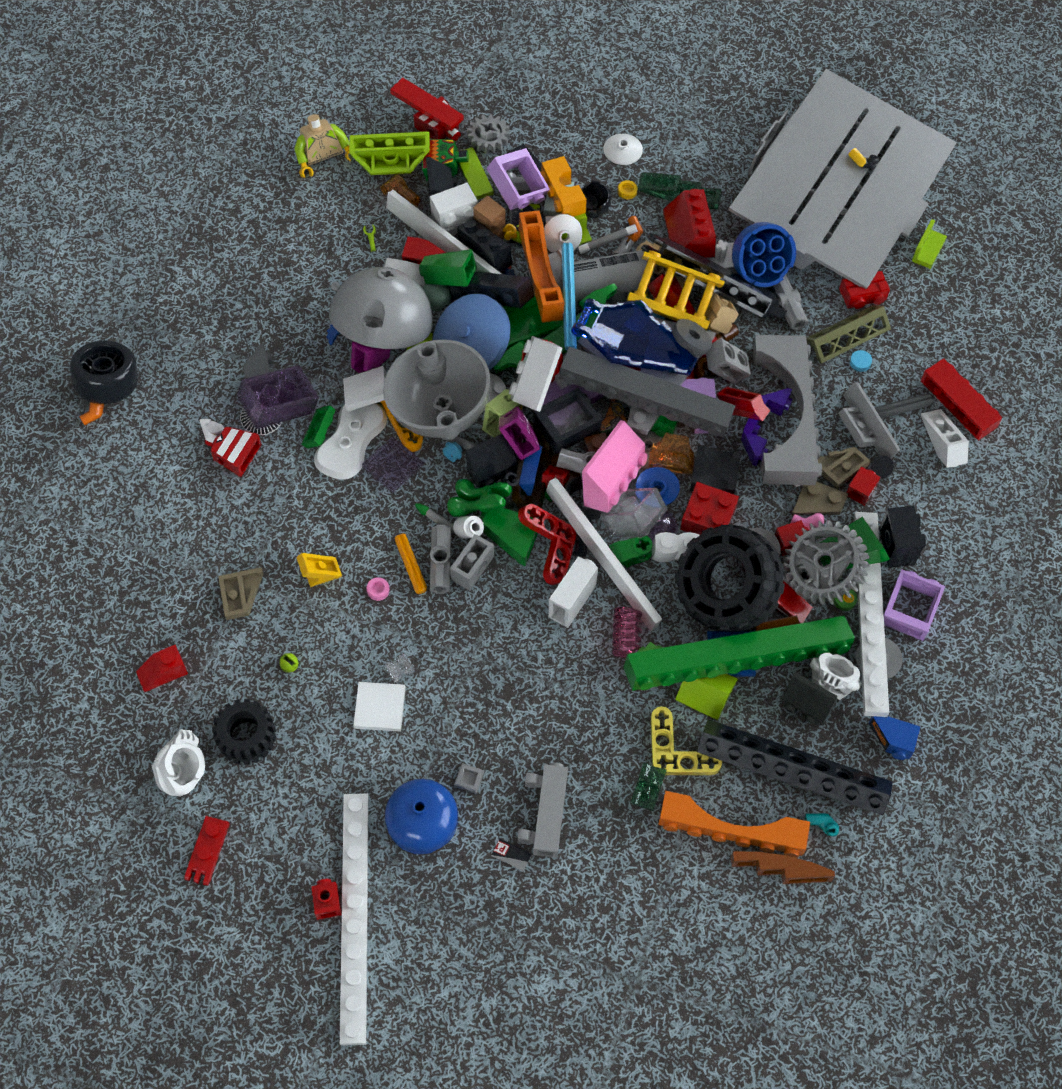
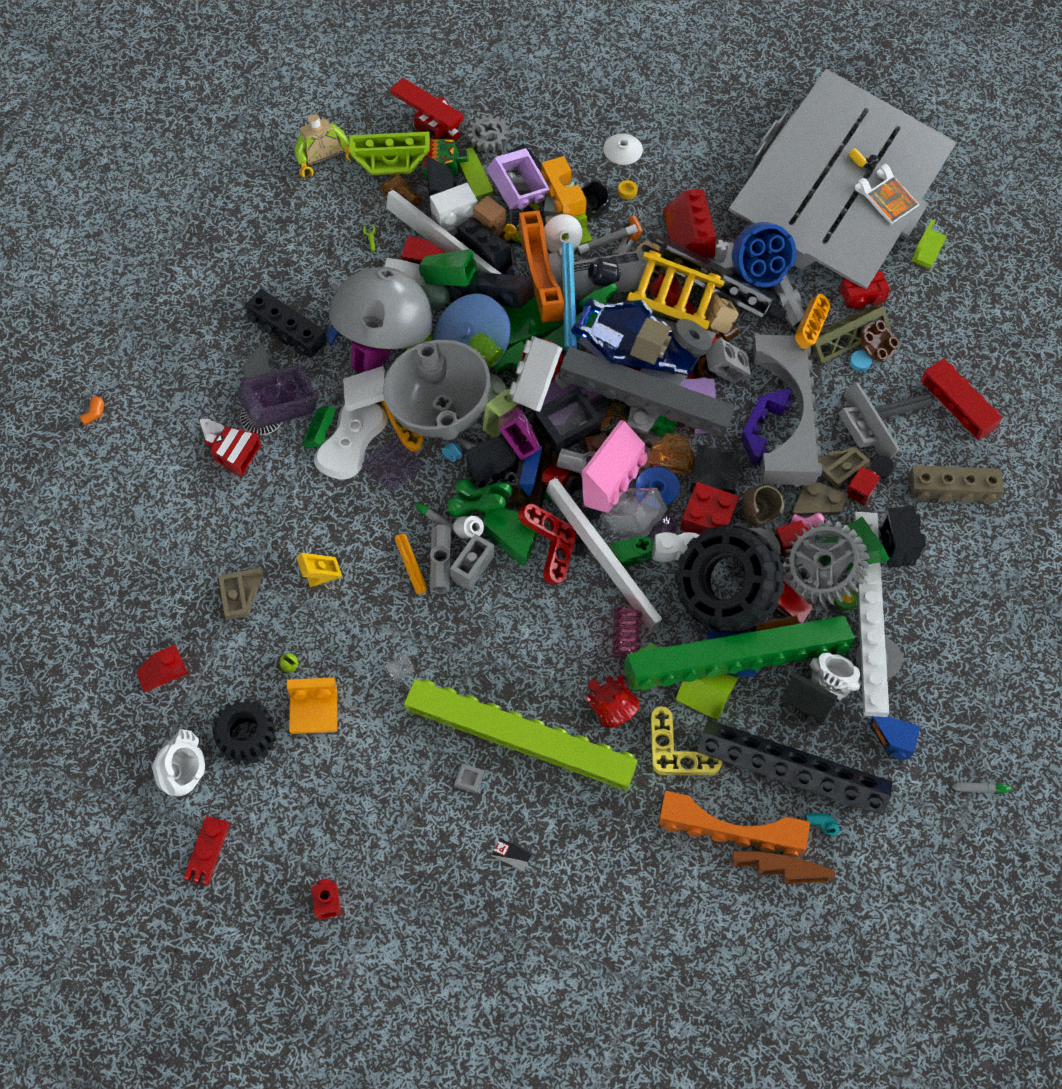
(104, 372): black wheel -> none
(285, 323): none -> black brick
(312, 705): none -> light orange bracket
(354, 921): white plate -> none
(378, 589): bright pink tile -> none
(379, 706): white tile -> none
(426, 829): blue cylinder -> none
(487, 348): none -> clear neon green brick
(521, 734): none -> lime brick
(550, 810): light grey brick -> none
(573, 591): white brick -> none
(604, 272): none -> black head
(612, 701): none -> red hair
(648, 786): clear green hips -> none
(651, 341): none -> dark tan brick
(670, 186): clear green slope -> none
(746, 403): red piece -> none
(762, 504): none -> dark tan piece
(812, 321): none -> light orange beam
(878, 341): none -> reddish brown dish
(889, 196): none -> flag
(903, 622): lavender window -> none
(946, 438): white slope -> none
(955, 484): none -> dark tan brick
(998, 788): none -> light grey piece

